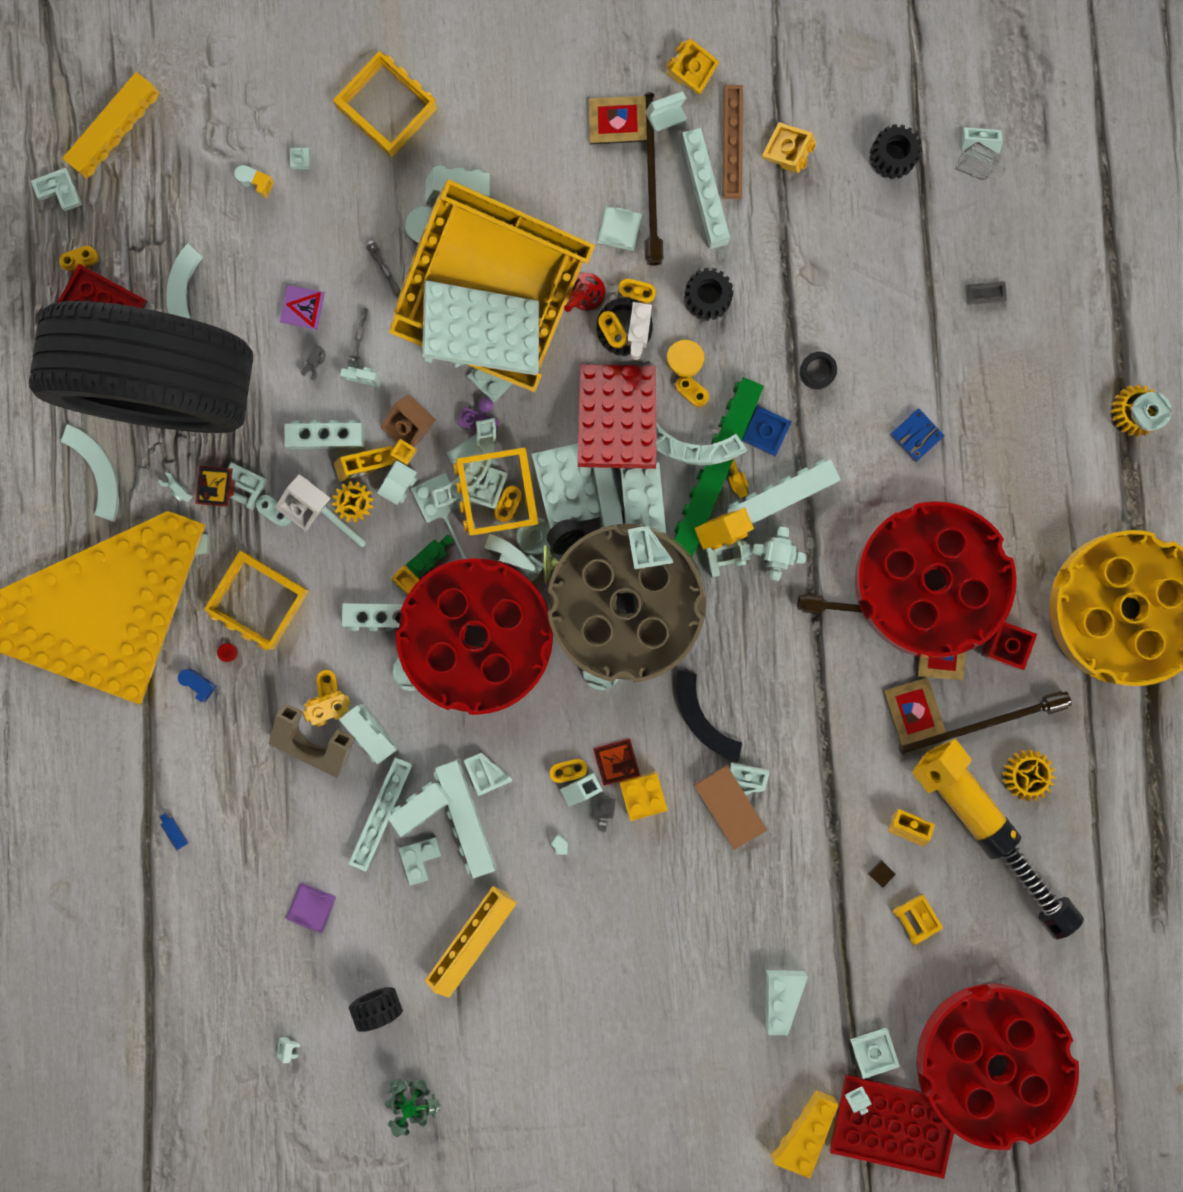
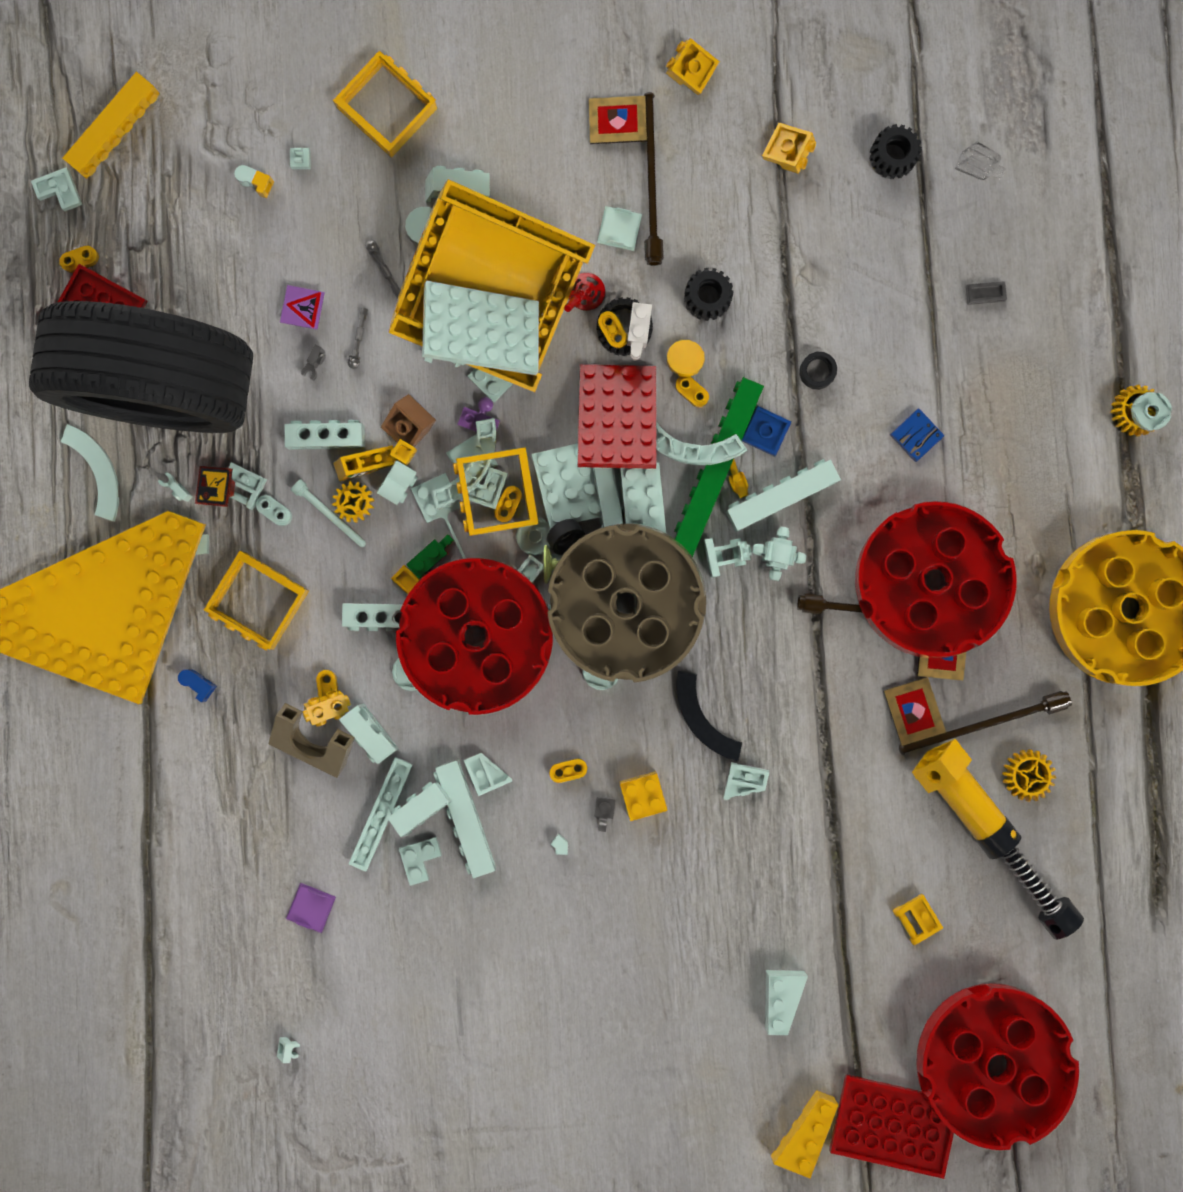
(173, 832): blue cylinder -> none
(178, 281): light aqua tile -> none
(227, 652): red tile -> none
(302, 502): white slope -> none
(363, 376): light aqua plate -> none
(375, 1009): black tyre -> none
(409, 1109): sand green plant -> none
(470, 942): yellow brick -> none
(510, 554): light aqua slope -> none
(581, 789): light aqua slope -> none
(616, 762): clear red piece -> none
(637, 290): yellow plate -> none
(647, 549): light aqua wing -> none
(666, 112): light aqua panel -> none
(705, 188): light aqua brick -> none
(724, 529): yellow brick -> none
(730, 807): medium nougat tile -> none
(732, 141): medium nougat tile -> none
(858, 1100): light aqua tile -> none
(874, 1053): light aqua plate -> none
(881, 873): dark brown tile -> none
(911, 827): yellow brick -> none
(988, 137): light aqua slope -> none
(1010, 646): red brick -> none

